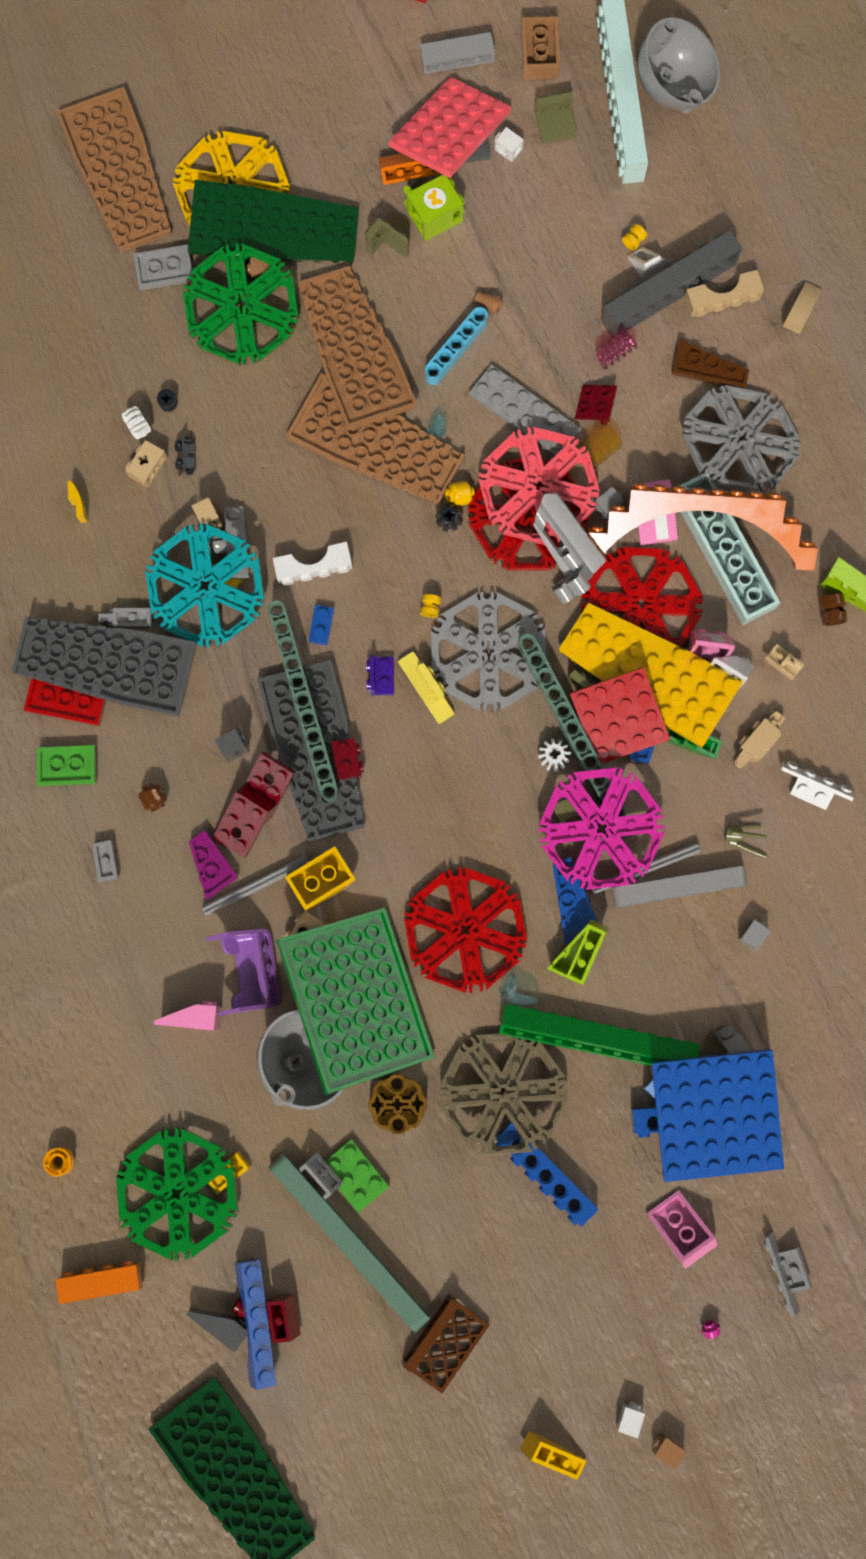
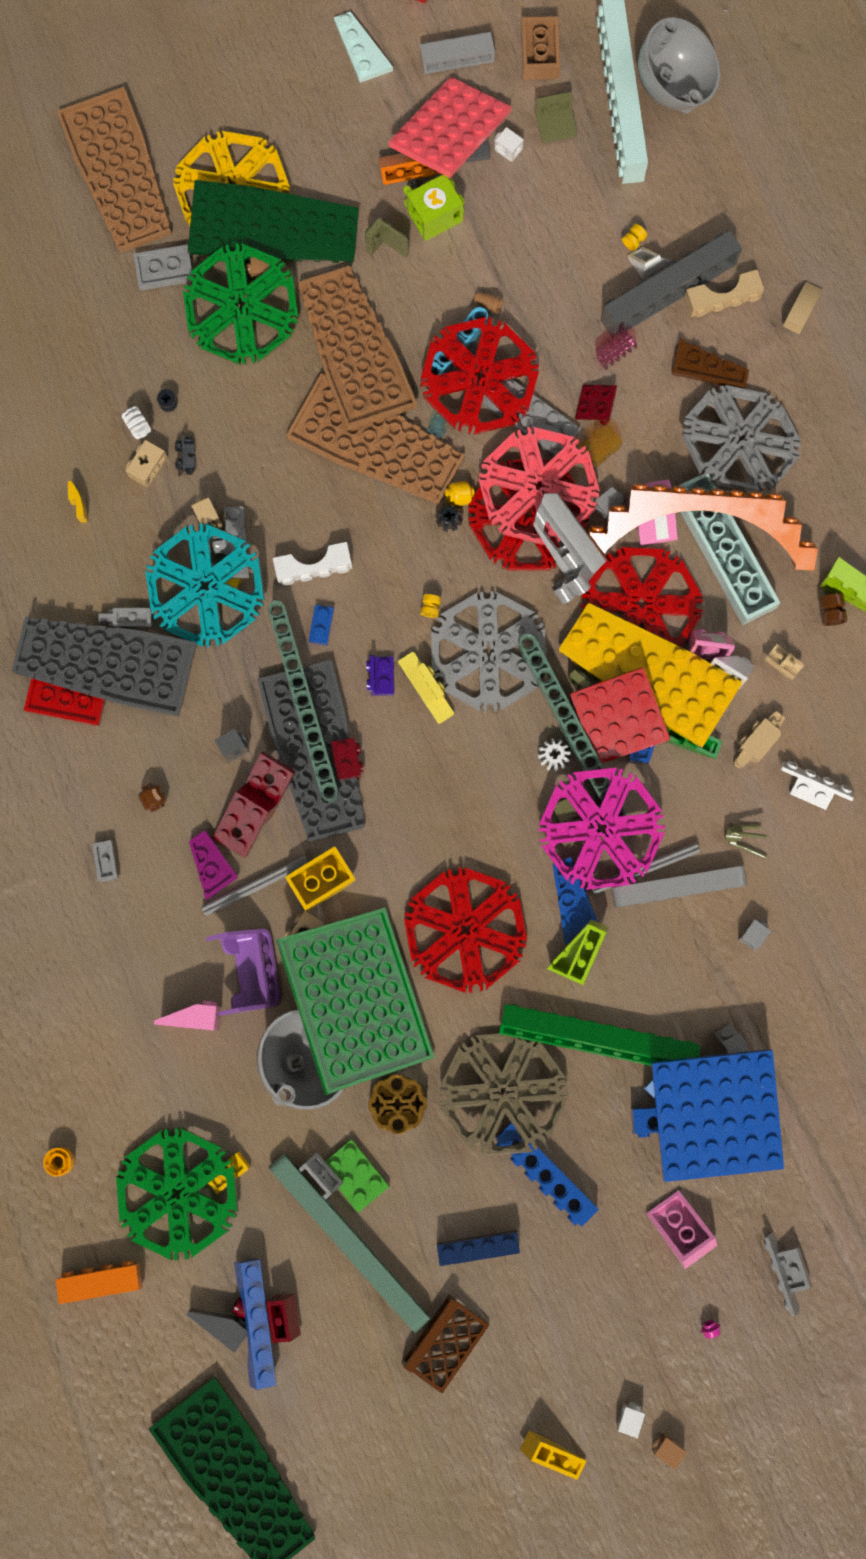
(66, 765): bright green plate -> none
(362, 51): none -> light aqua wing
(478, 1248): none -> dark blue brick
(492, 388): none -> red plate
(509, 995): clear light blue piece -> none

